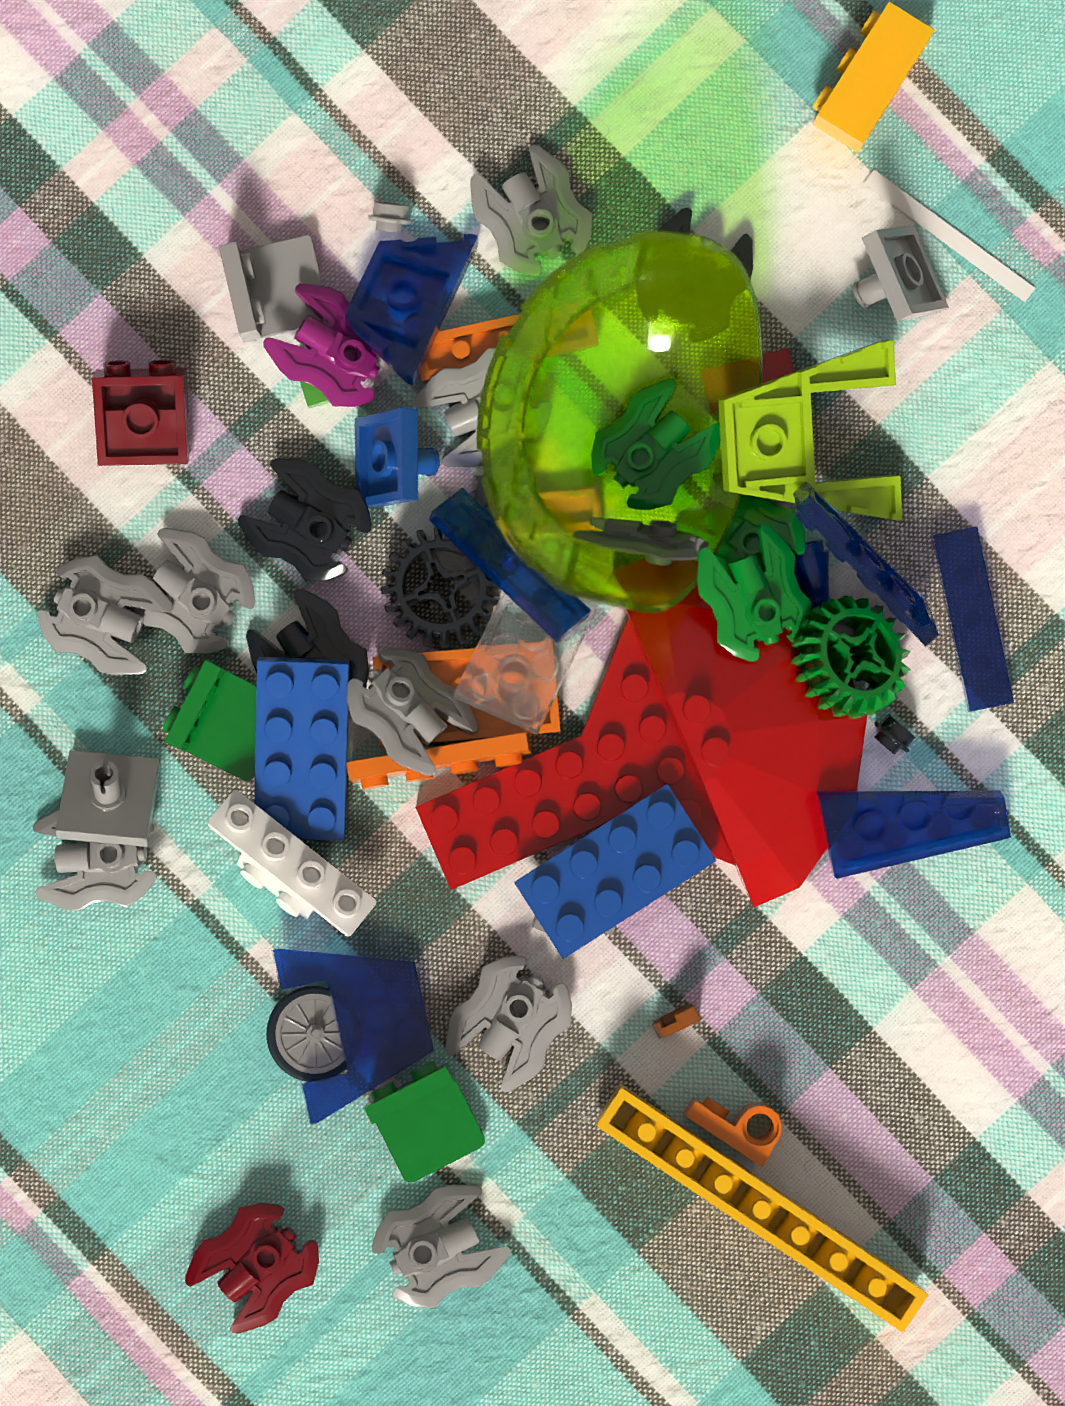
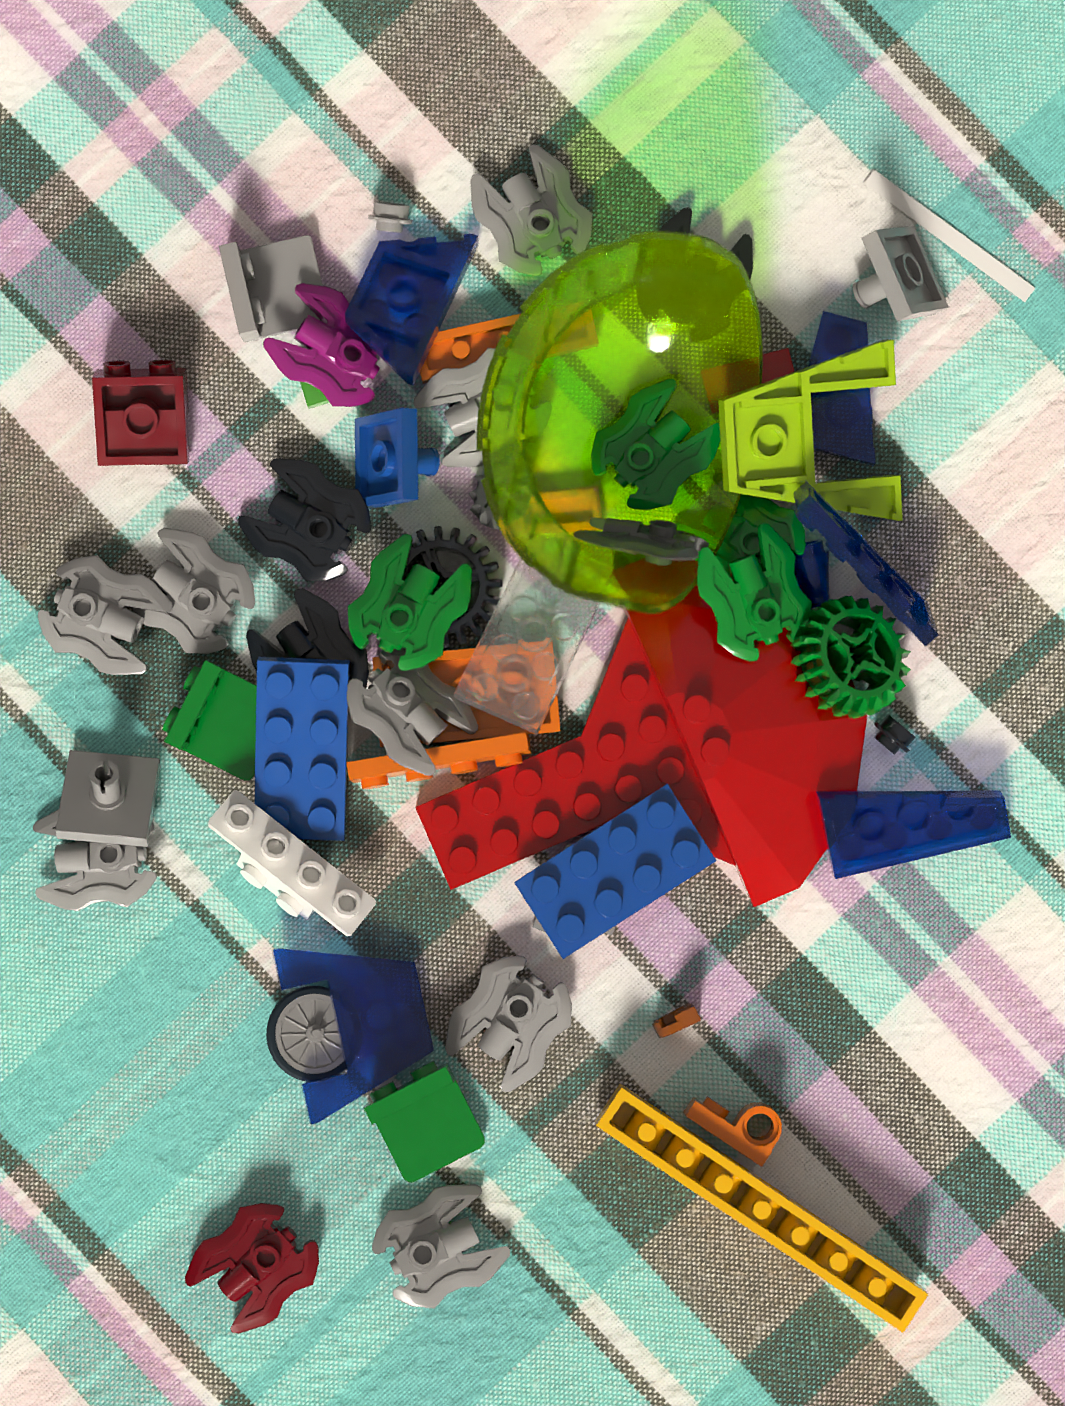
(406, 611): none -> green piece
(480, 539): clear blue tile -> none
(841, 417): none -> clear blue wing
(871, 76): yellow brick -> none
(972, 619): clear blue tile -> none

